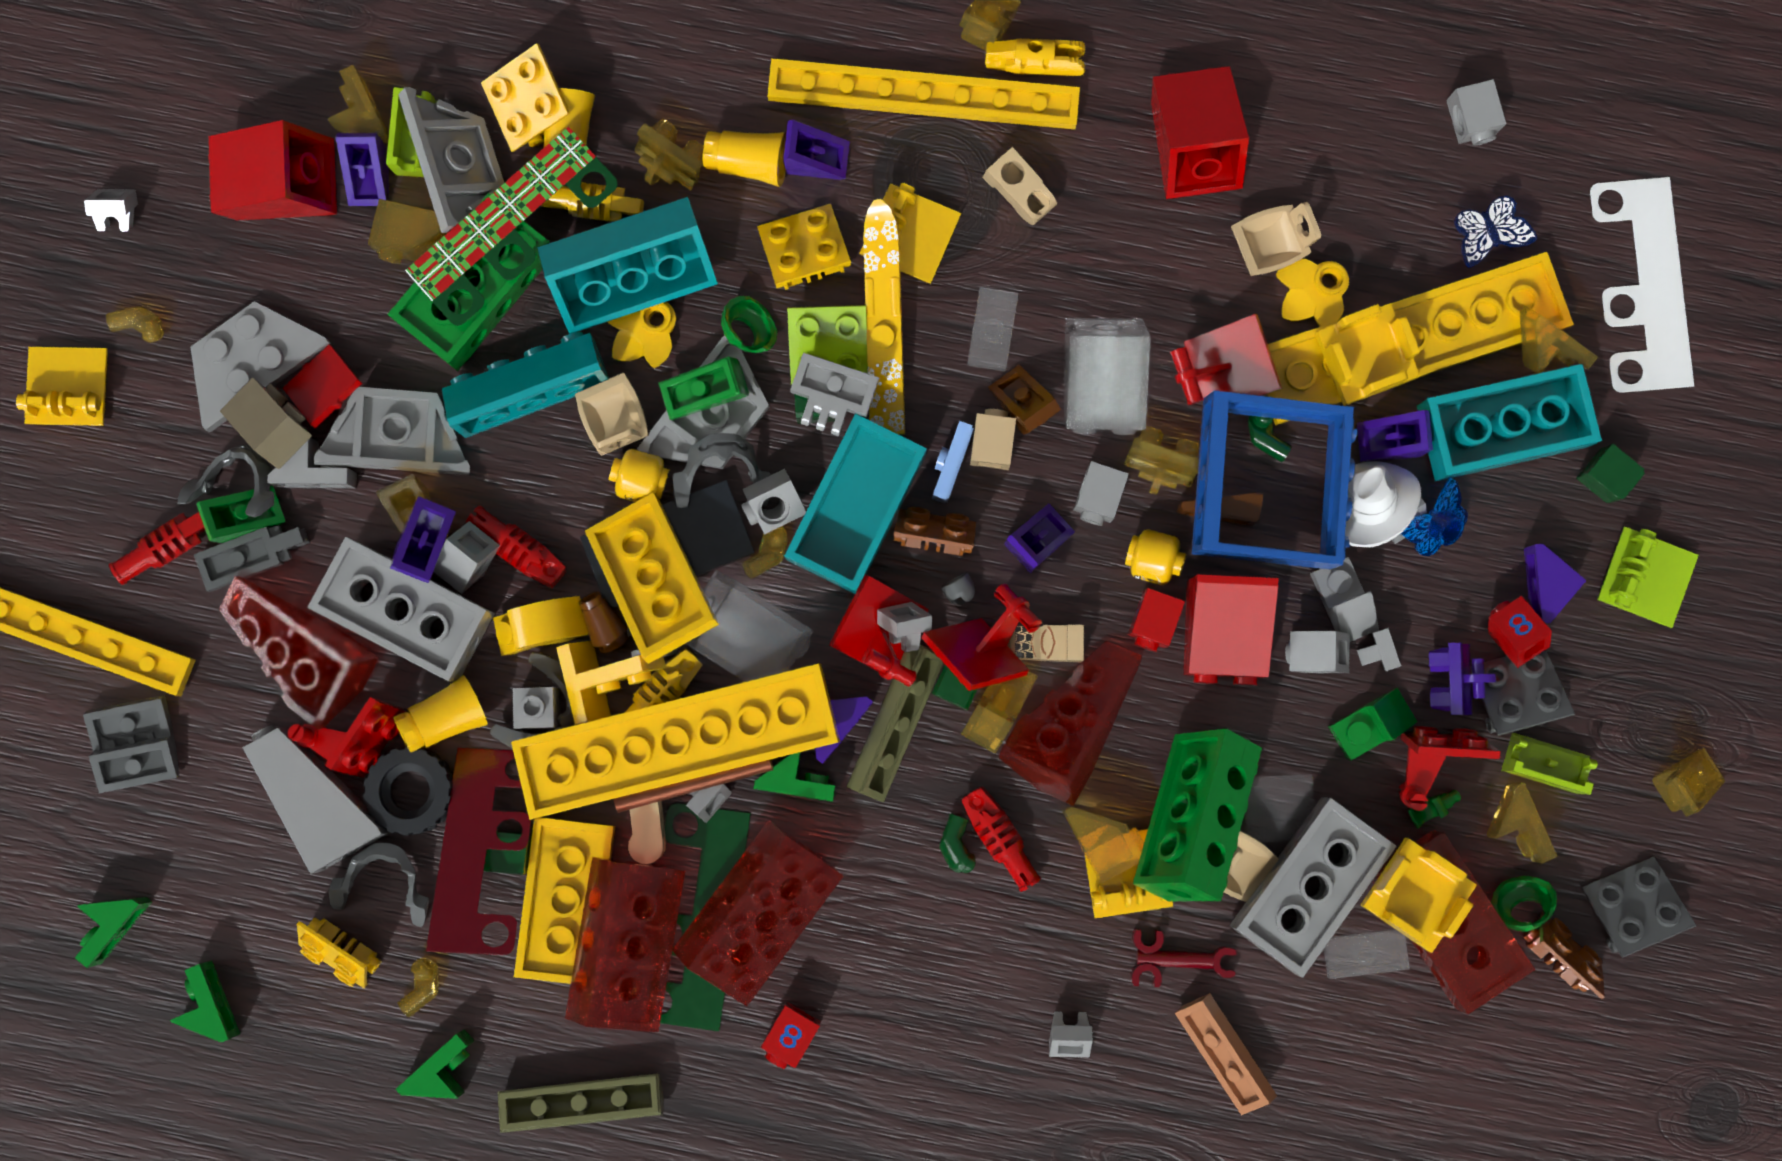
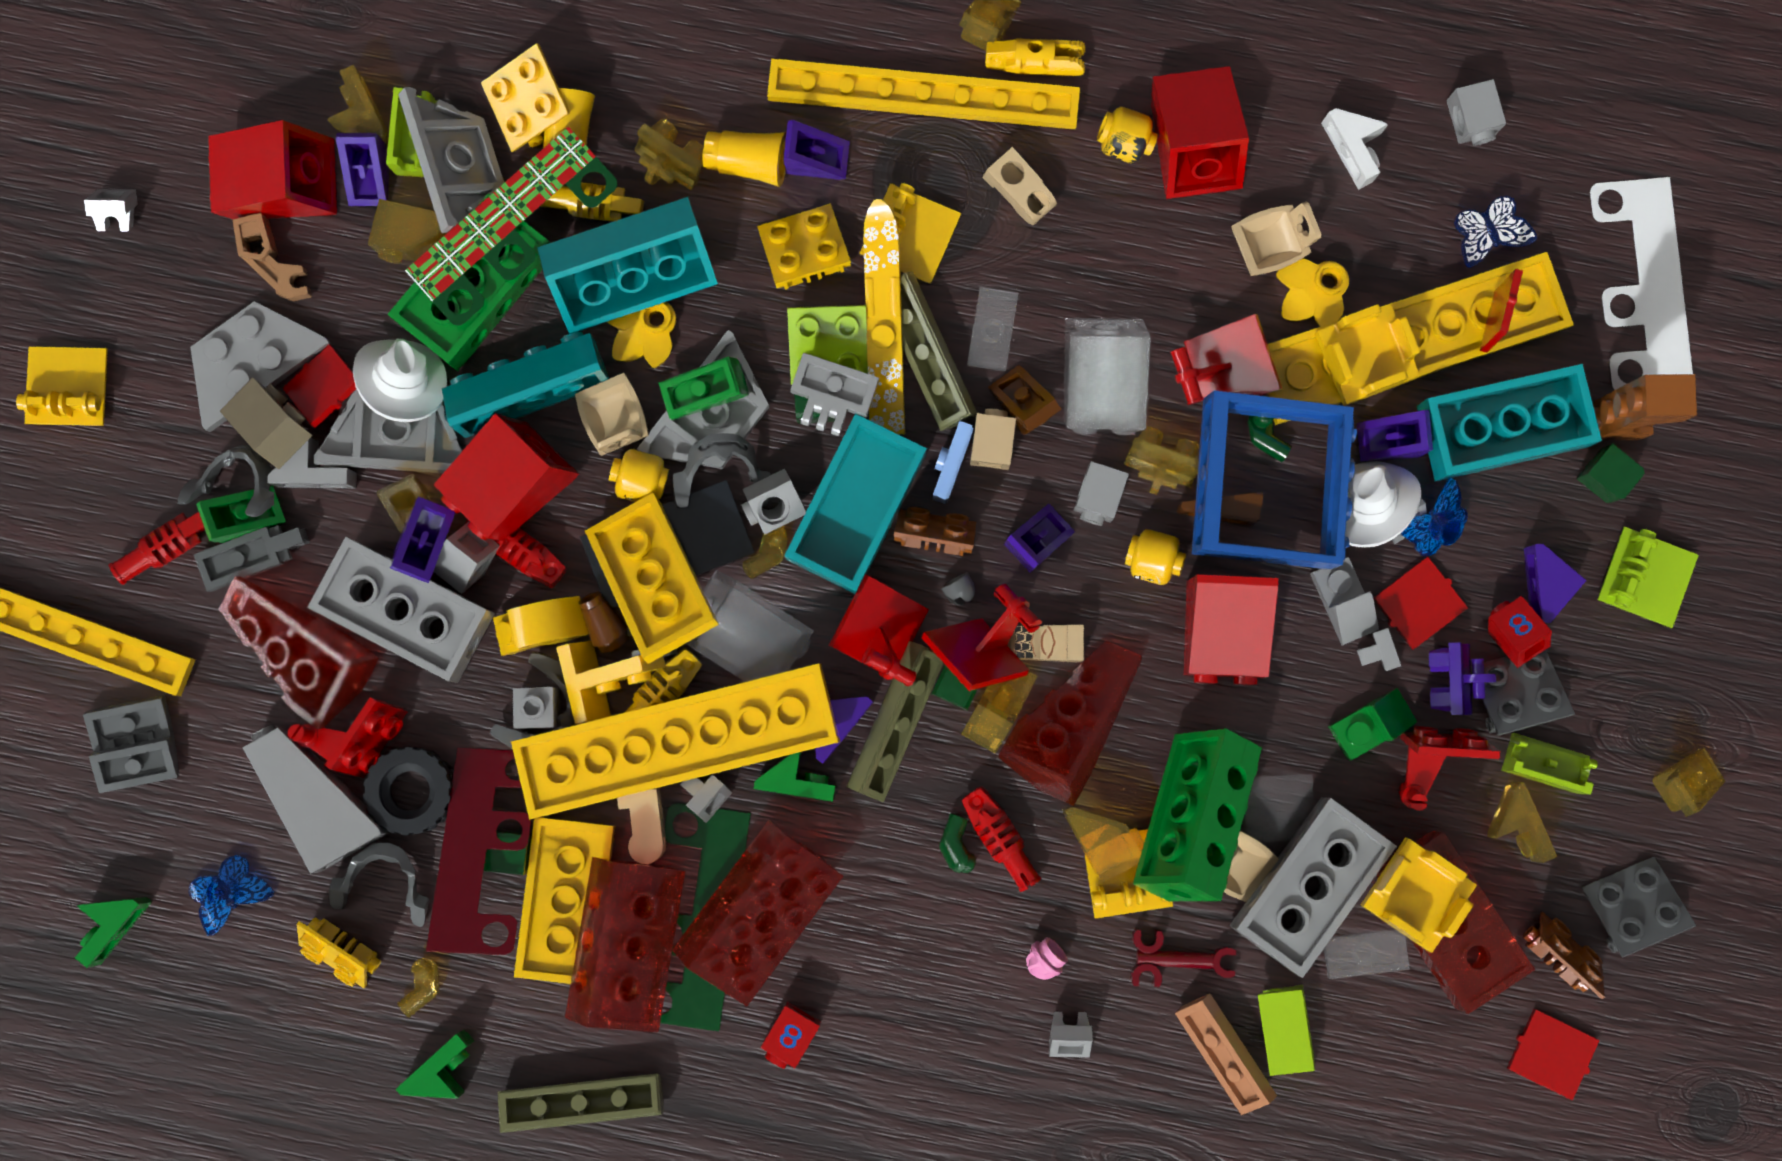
(138, 318): clear yellow arm -> none
(214, 1014): green slope -> none
(226, 891): none -> clear blue animal
(278, 275): none -> medium nougat piece
(399, 379): none -> white hat
(441, 716): yellow plant -> none
(503, 477): none -> red slope
(681, 788): copper bar -> none
(756, 317): green piece -> none
(905, 624): light grey tile -> none
(932, 359): none -> olive brick
(1046, 959): none -> bright pink plate
(1126, 135): none -> yellow head
(1155, 620): red brick -> none
(1286, 1030): none -> lime hinge
(1318, 651): light grey brick -> none
(1349, 135): none -> white slope
(1420, 603): none -> red piece
(1436, 806): green piece -> none
(1501, 310): none -> red piece
(1524, 889): green piece -> none
(1544, 340): clear yellow slope -> none
(1553, 1054): none -> red piece
(1647, 401): none -> dark orange arch

